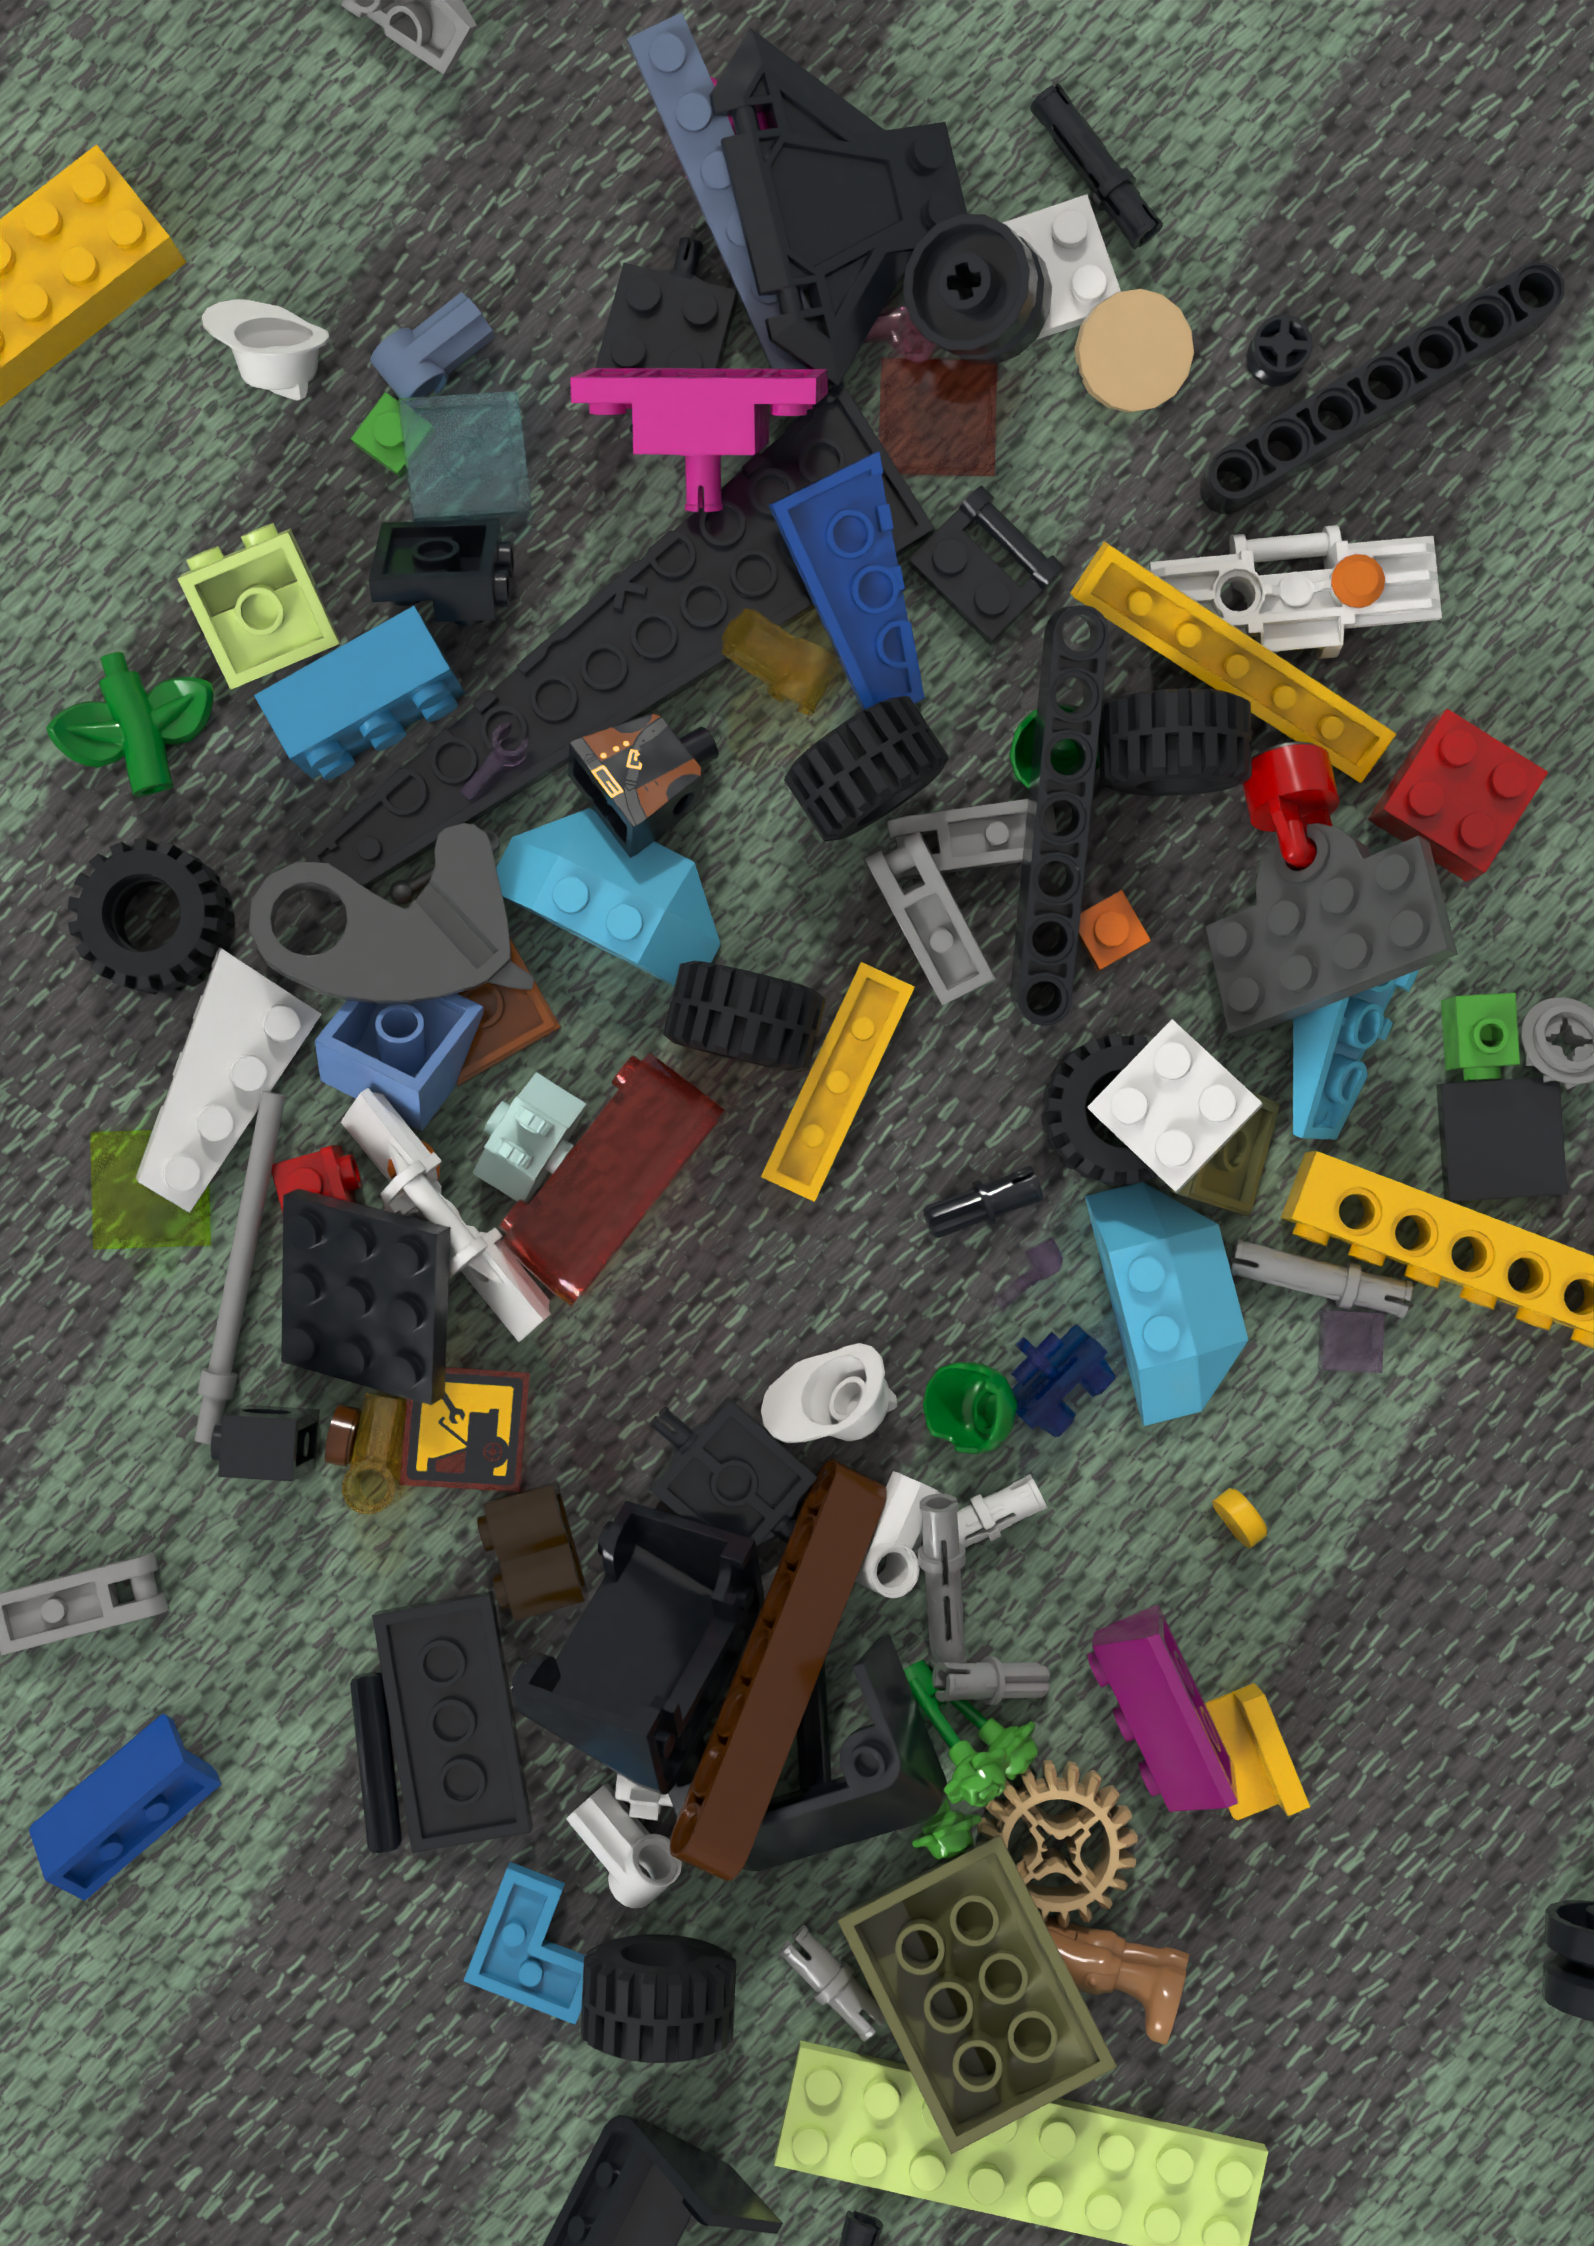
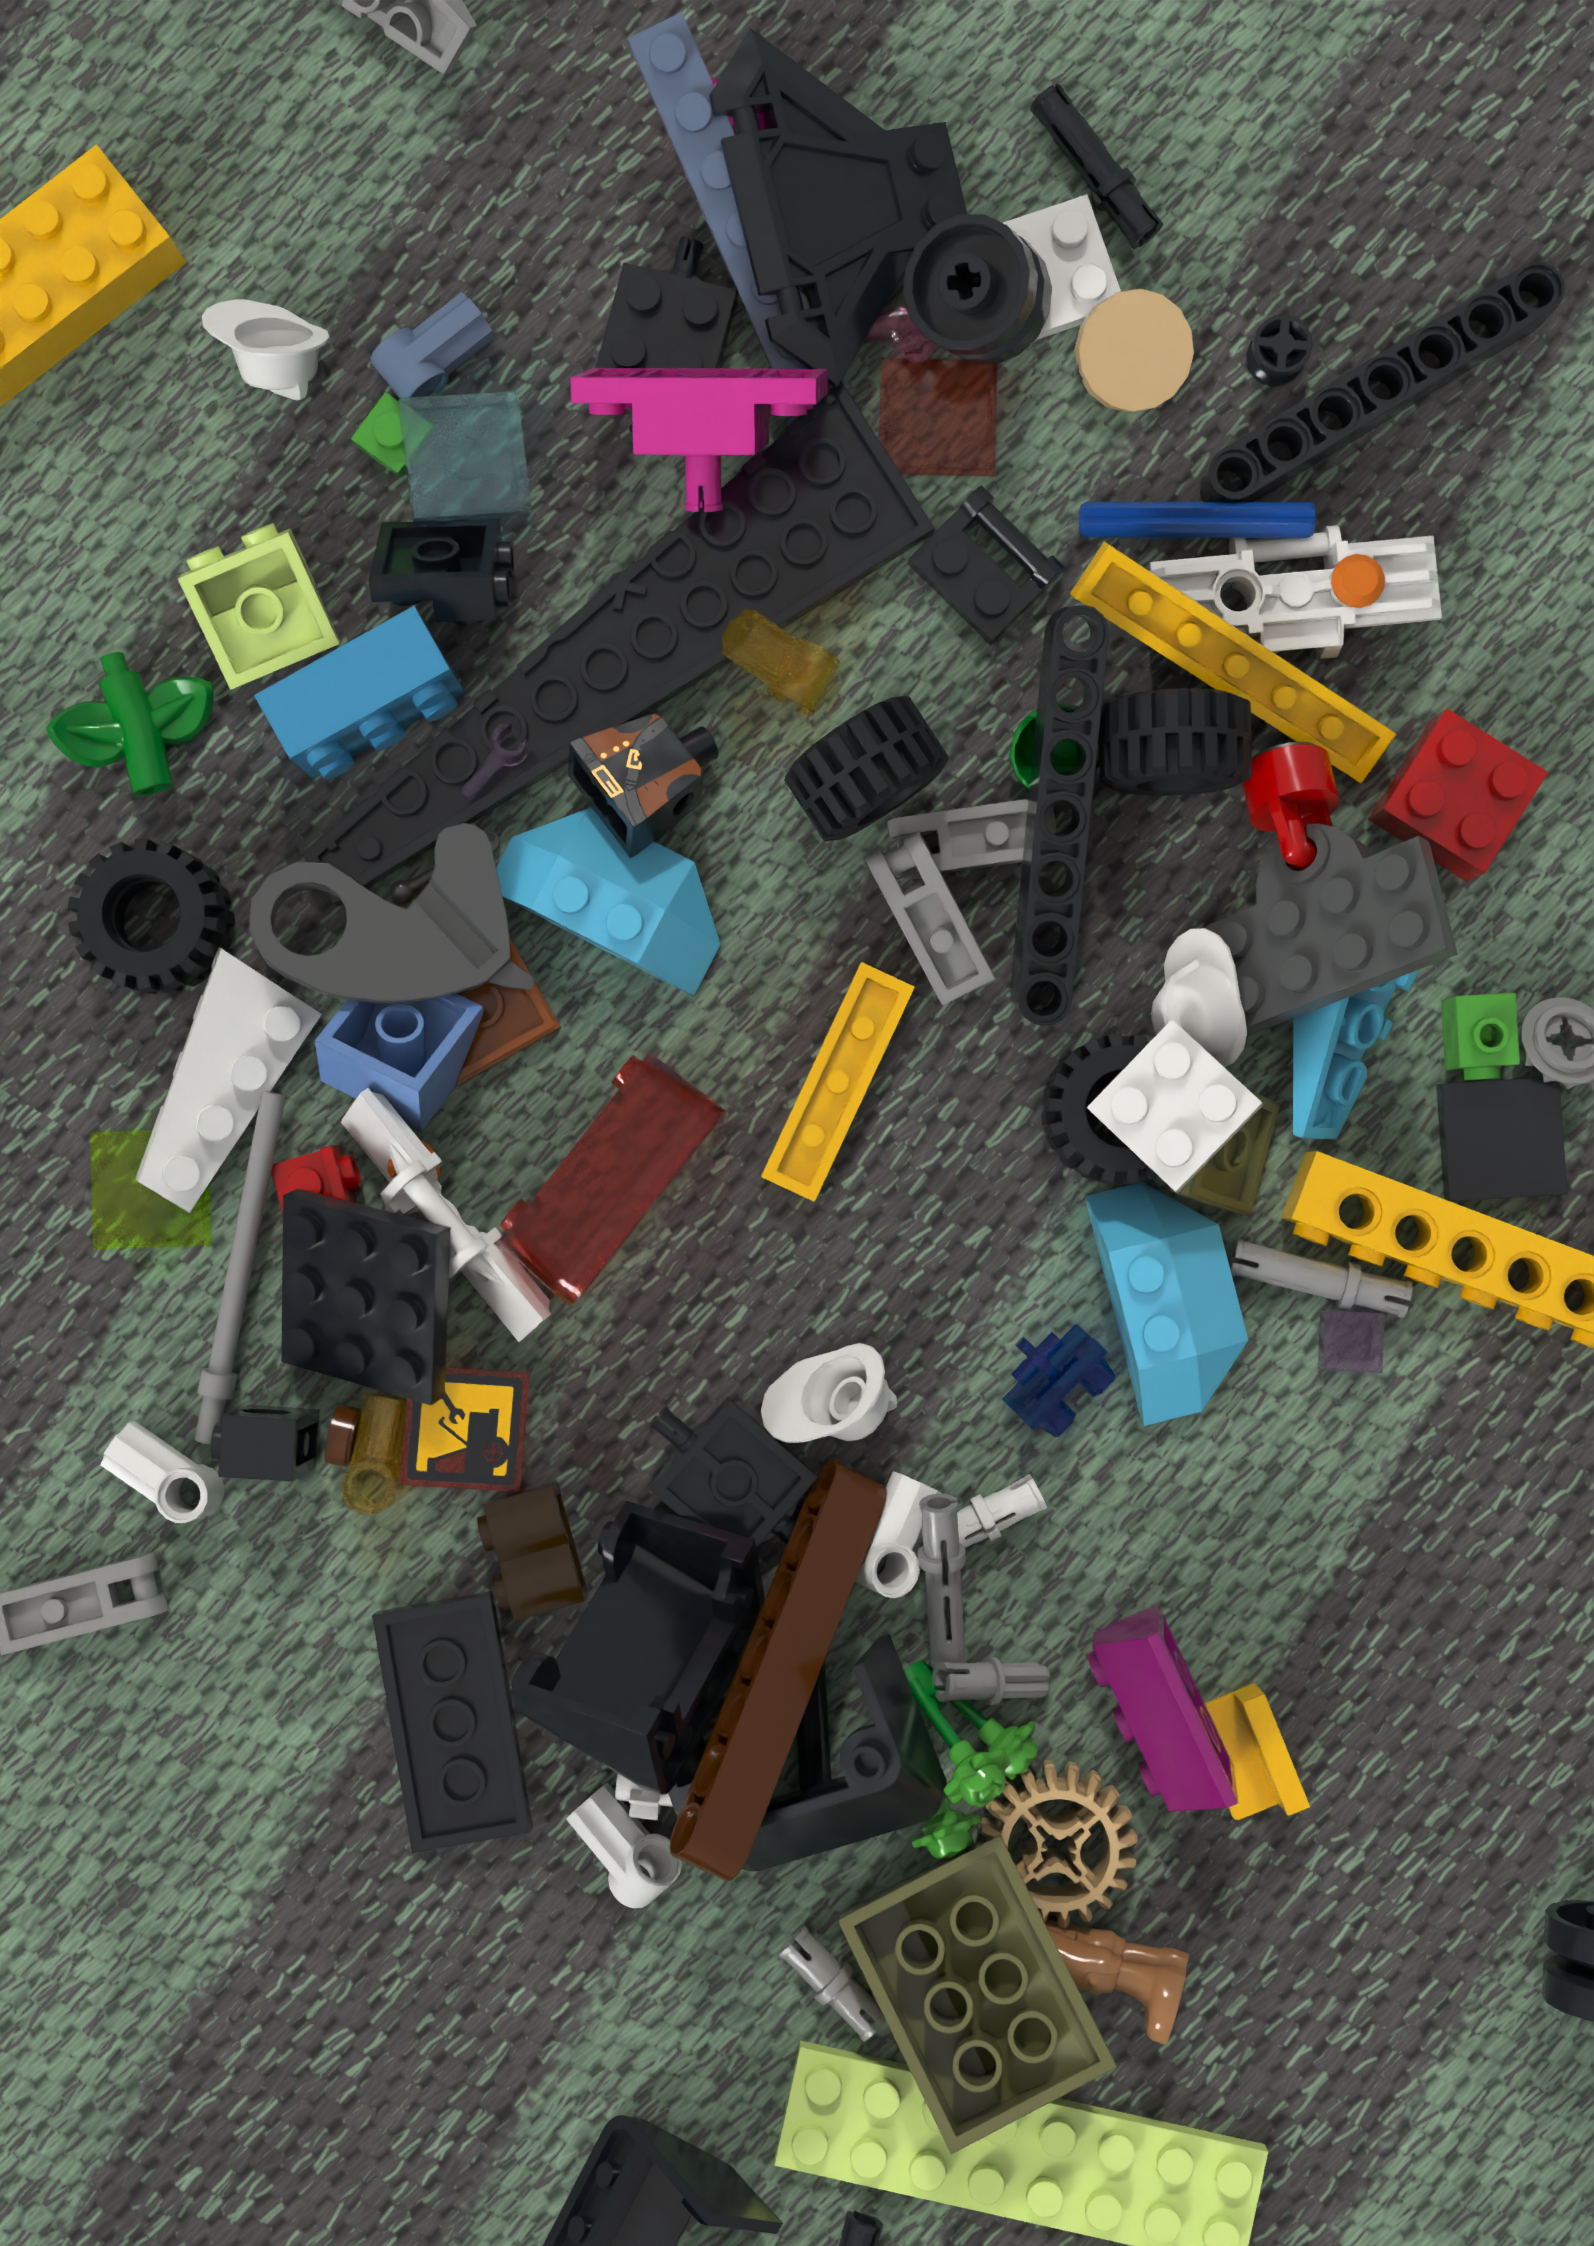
(120, 1809): blue panel -> none
(158, 1472): none -> white piece
(376, 1762): black axle -> none
(517, 1959): dark azure plate -> none
(529, 1138): light aqua hinge -> none
(658, 1998): black tyre -> none
(744, 1016): black tyre -> none
(851, 570): blue wing -> none
(970, 1407): green hair -> none
(983, 1202): black axle -> none
(1045, 1262): clear purple hand -> none
(1111, 930): orange plate -> none
(1197, 519): none -> blue axle
(1202, 995): none -> white piece
(1240, 1517): yellow tile -> none

